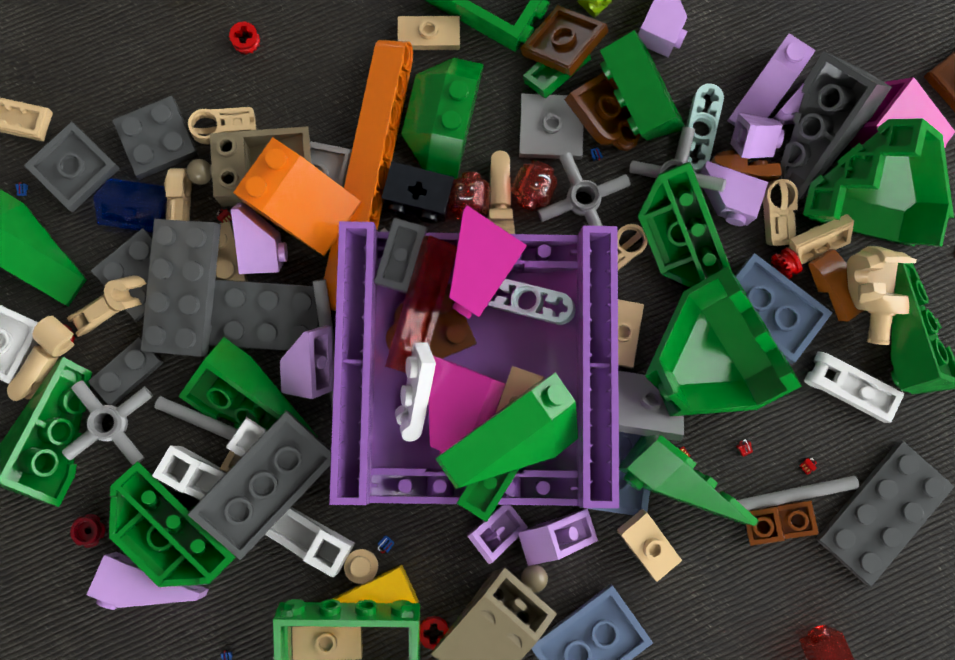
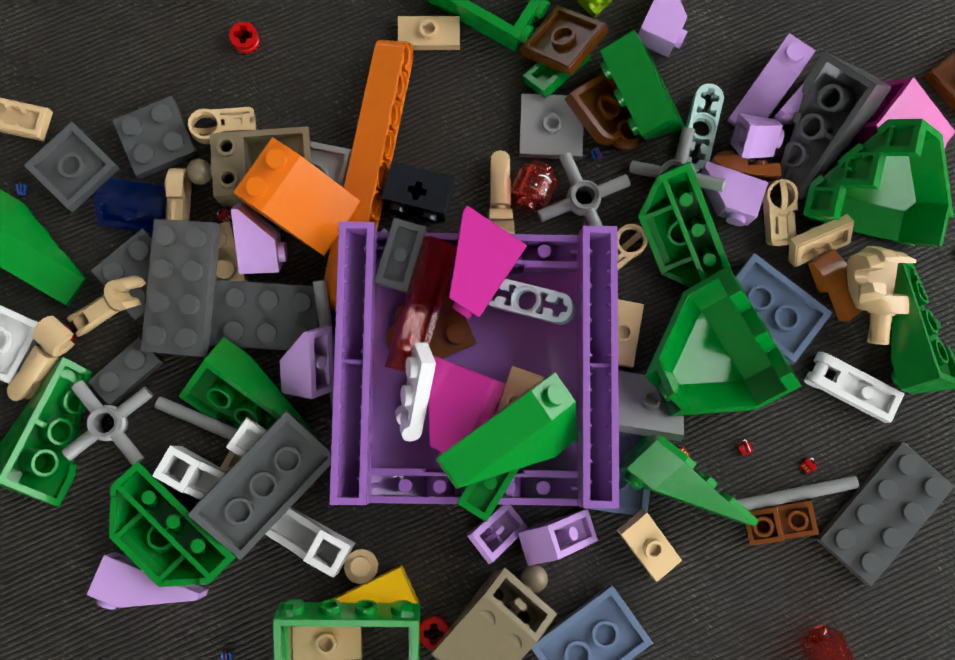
(79, 527): dark red plate -> none
(386, 544): blue piece -> none
(442, 114): green wedge -> none
(469, 191): clear red head -> none
(787, 262): red bush -> none

